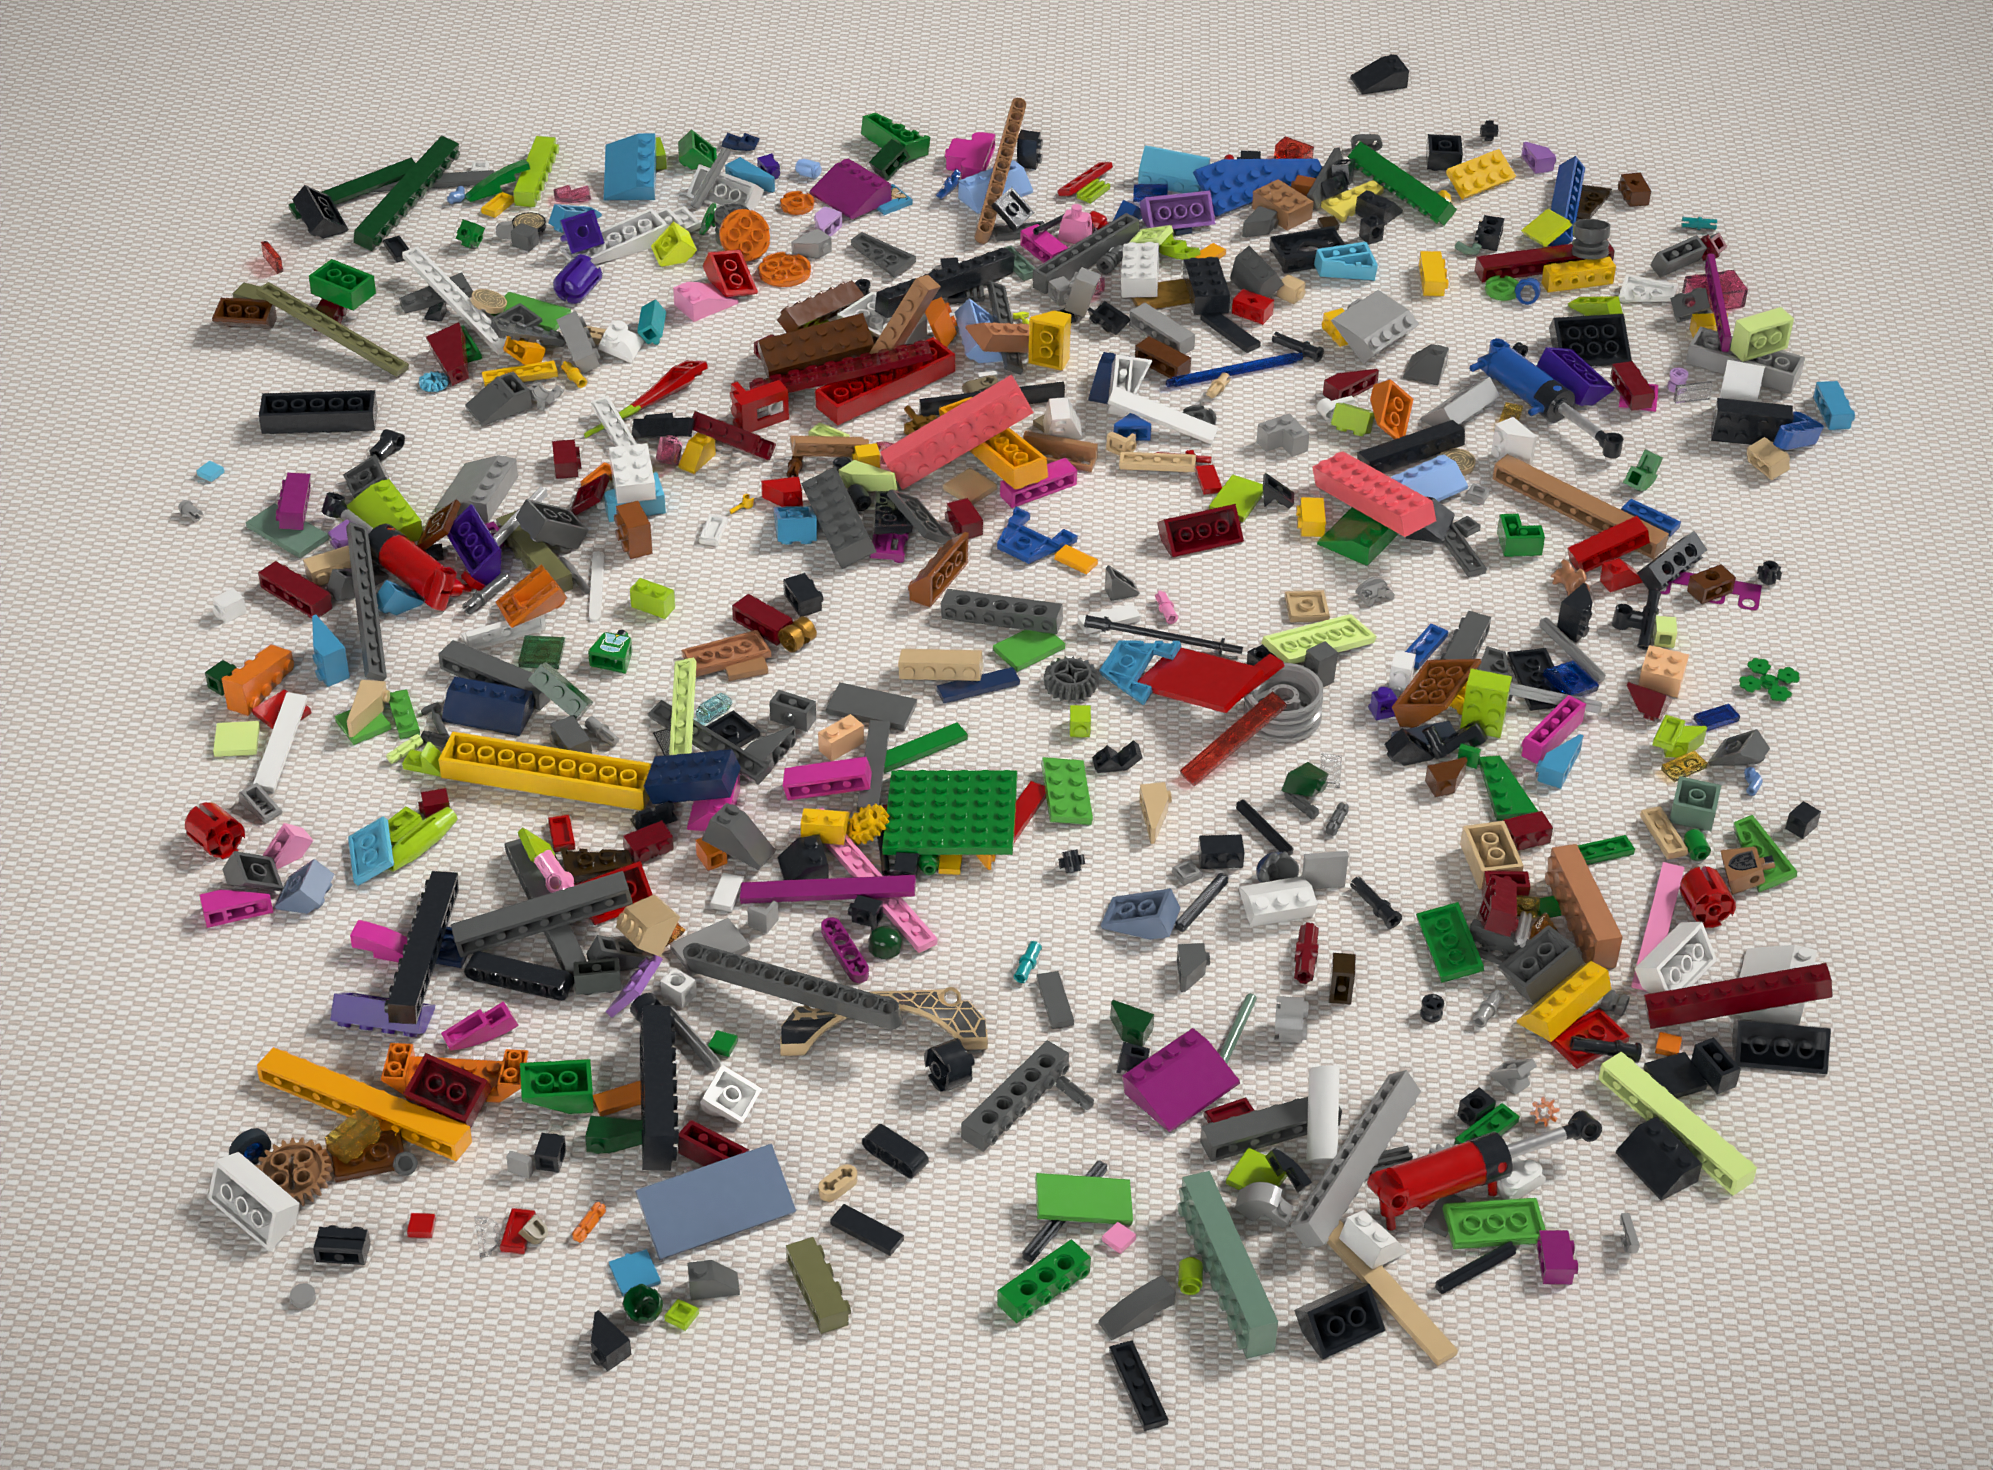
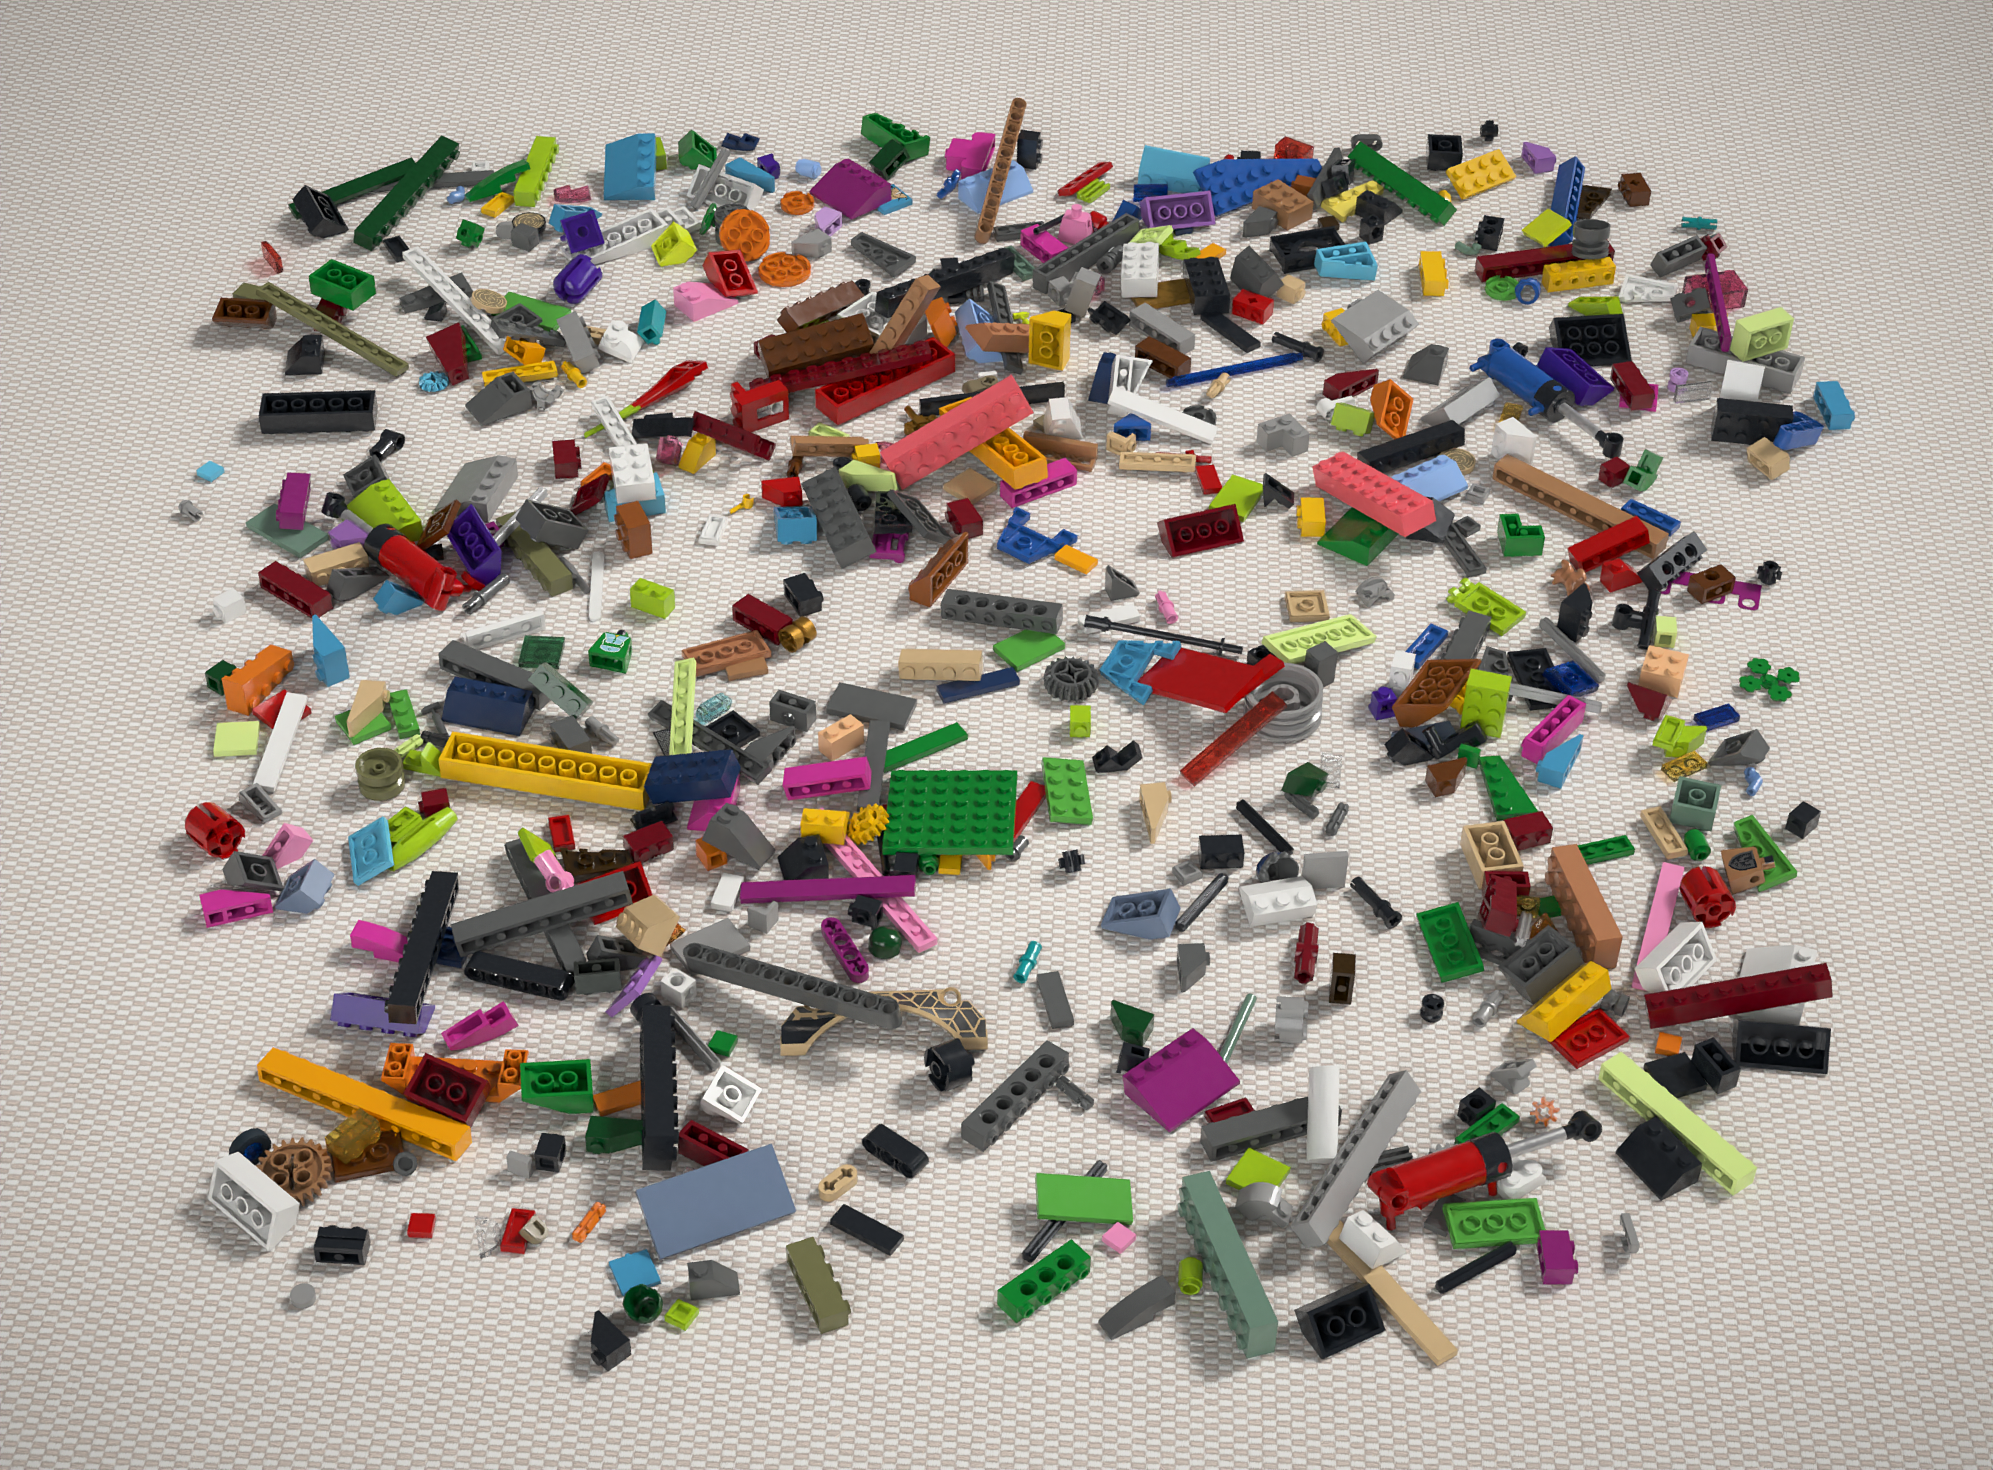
(306, 356): none -> black slope
(366, 602): dark grey plate -> none
(380, 774): none -> olive wheel
(531, 597): orange slope -> none
(1012, 209): tile -> none
(1018, 847): none -> dark grey pin
(1138, 1385): black tile -> none
(1283, 1163): black slope -> none
(1382, 75): black slope -> none
(1487, 602): none -> lime tile
(1606, 1048): black pin -> none
(1613, 472): none -> dark red brick

